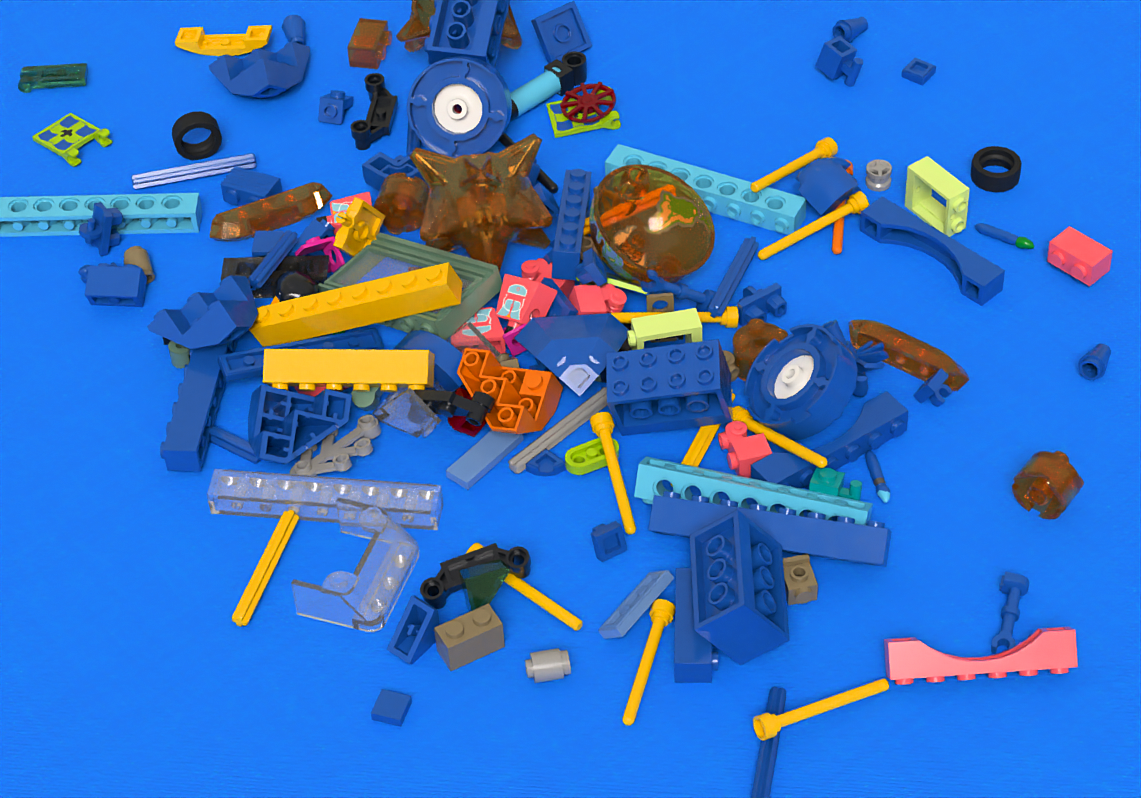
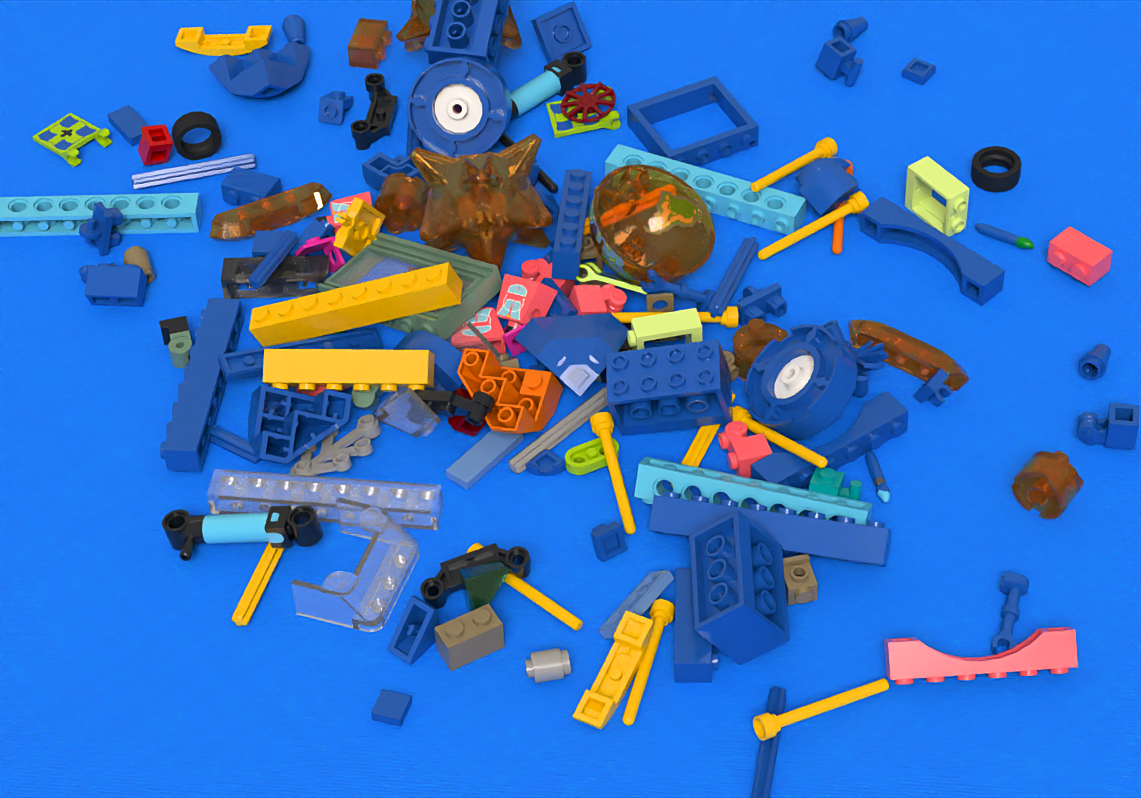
(52, 76): plate -> none
(128, 124): none -> blue tile
(155, 144): none -> red brick
(210, 317): blue brick -> none
(278, 527): none -> black piece
(293, 285): black piece -> none
(591, 269): blue tile -> none
(617, 671): none -> yellow slope
(685, 99): none -> blue window
(878, 175): light grey wheel -> none
(1115, 430): none -> blue brick

